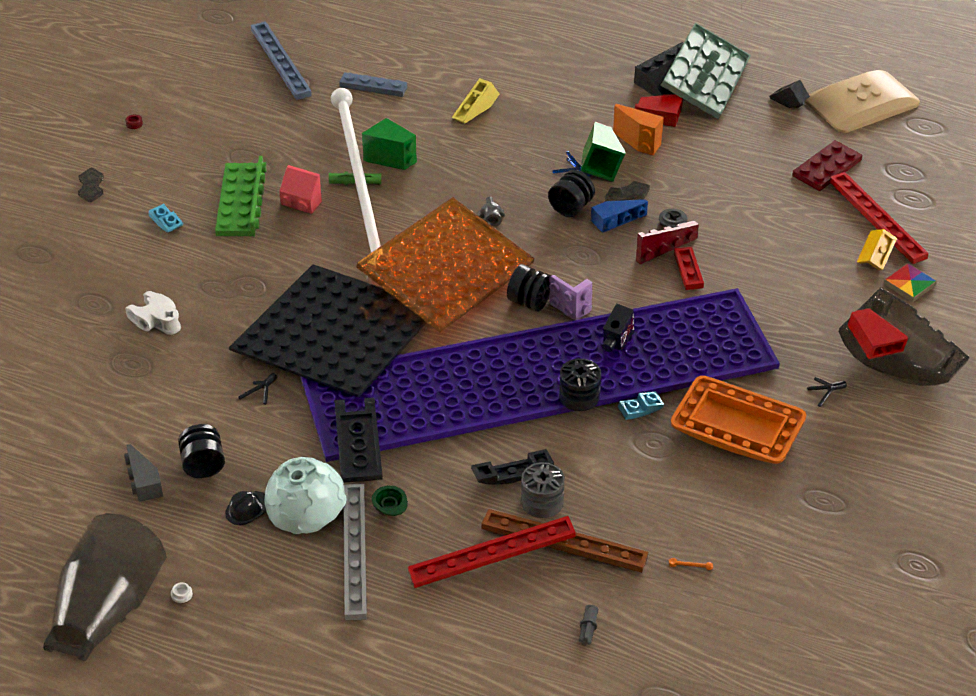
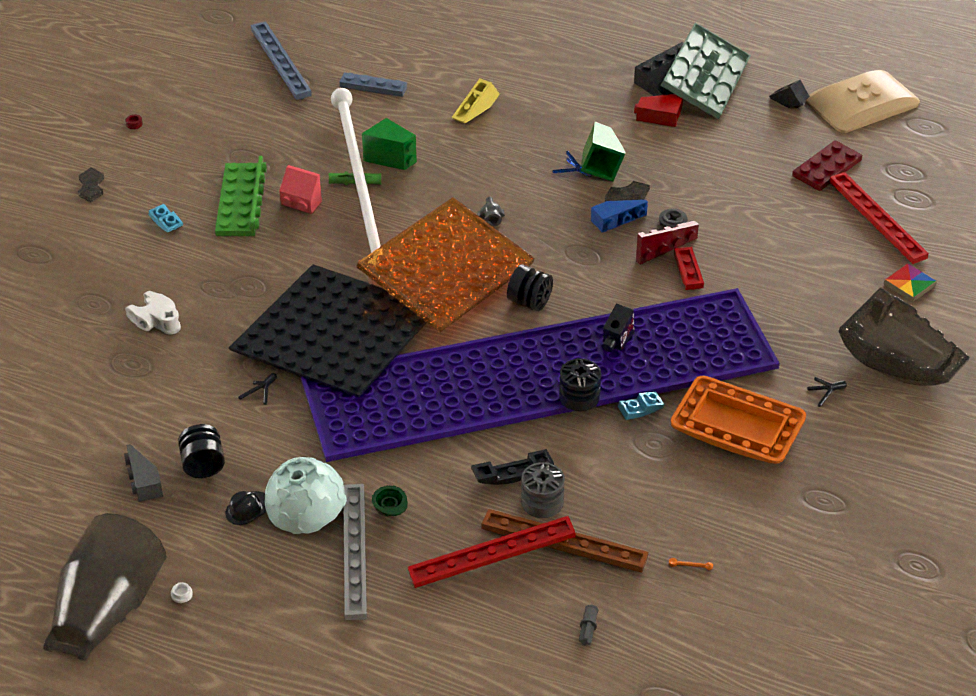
(358, 450): black hinge -> none
(571, 193): black wheel -> none
(571, 300): lavender bracket -> none
(638, 128): orange slope -> none
(876, 334): red slope -> none
(877, 248): yellow panel -> none

